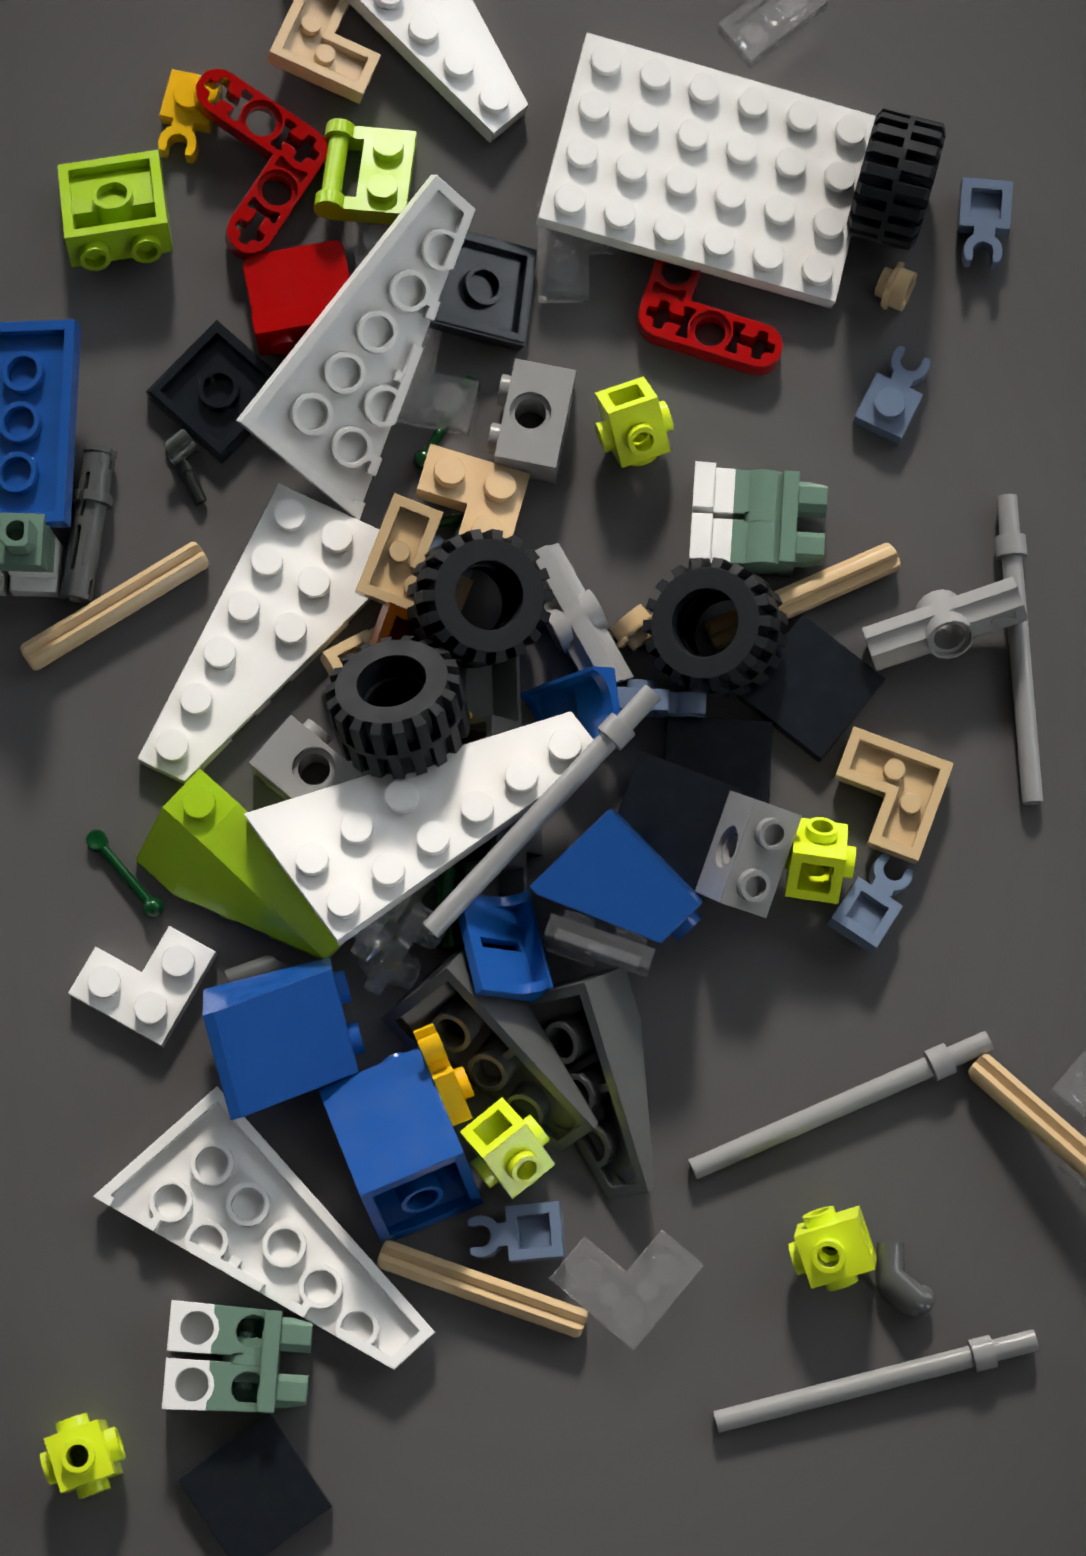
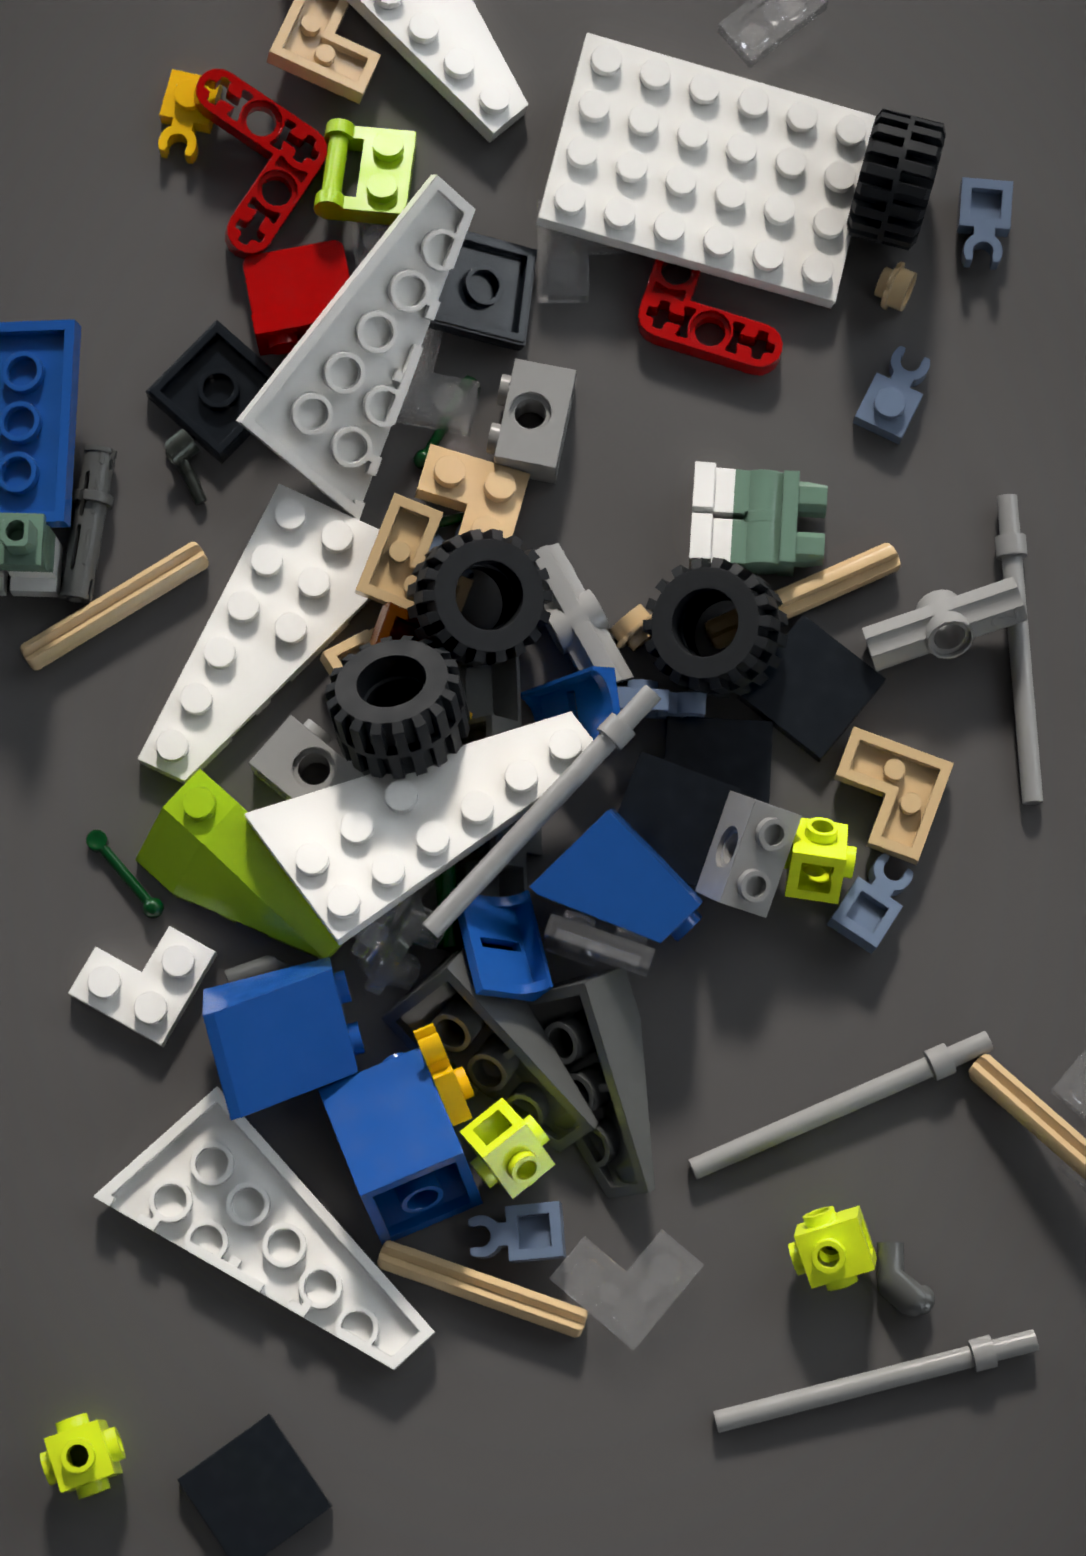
(114, 210): lime plate -> none
(250, 1361): sand green hips -> none
(633, 423): neon yellow brick -> none

